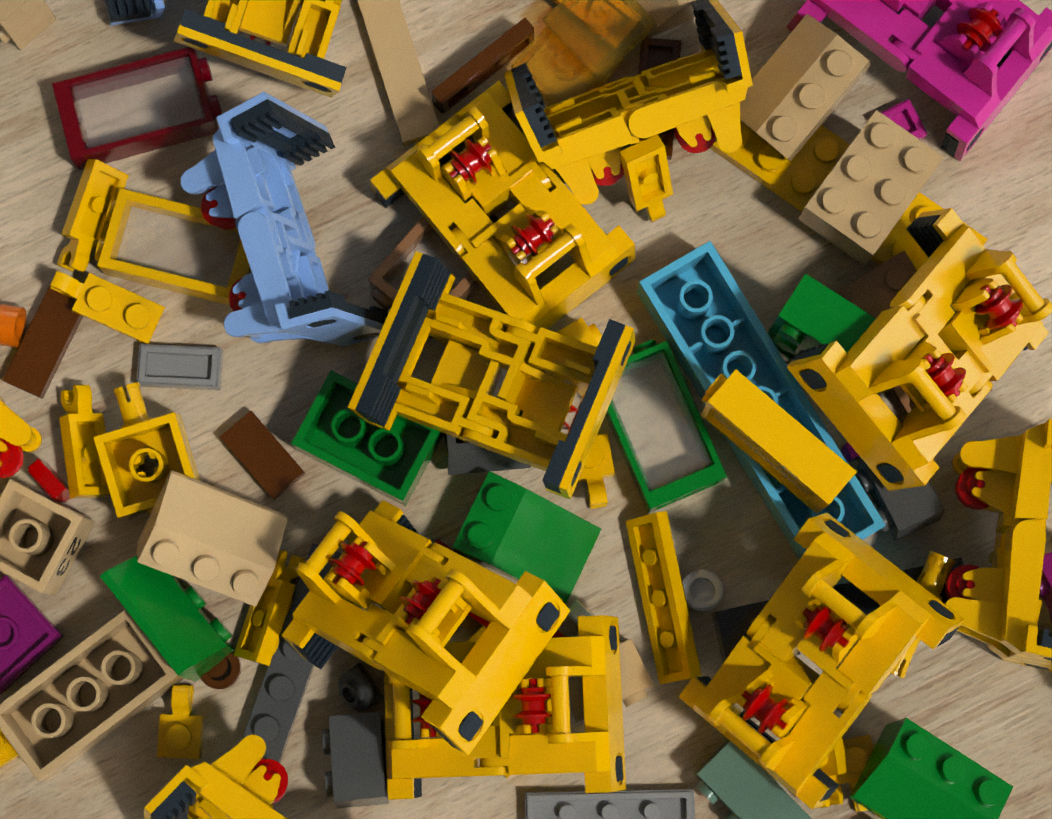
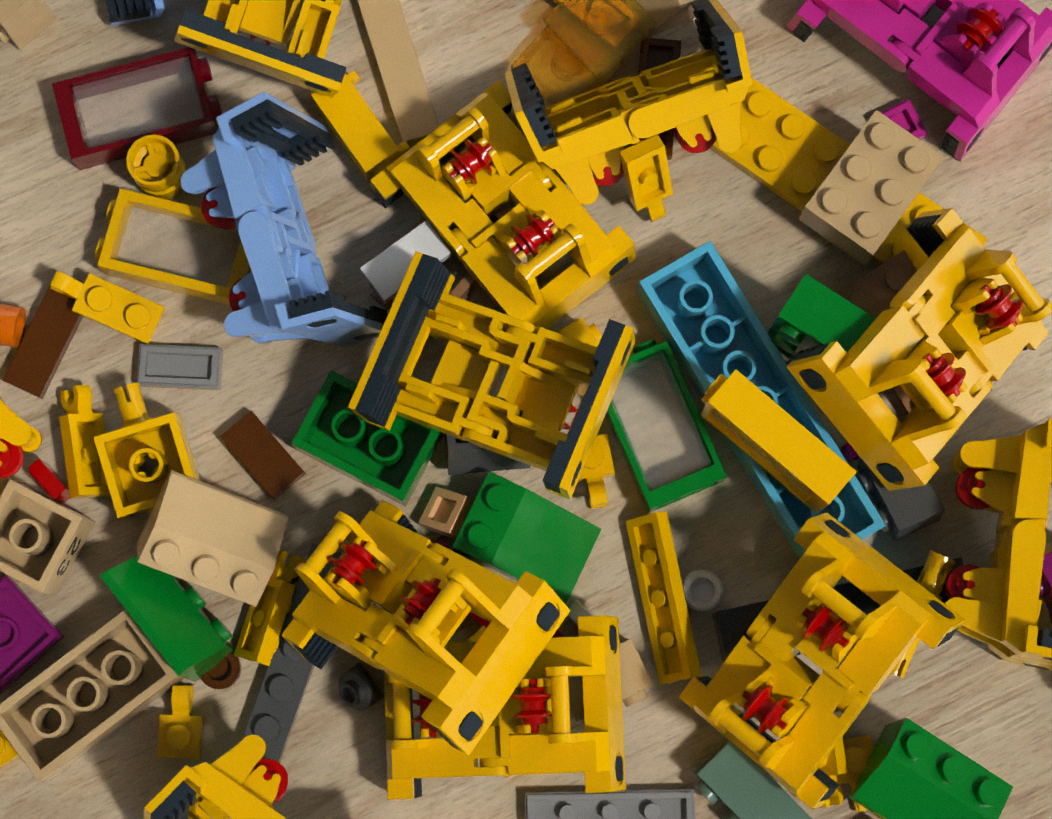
(88, 212): yellow plate -> none
(156, 166): none -> yellow wheel
(356, 760): dark grey brick -> none
(358, 128): none -> yellow brick
(389, 267): none -> white tile
(446, 512): none -> light nougat plate
(483, 66): reddish brown tile -> none
(801, 86): tan slope -> none

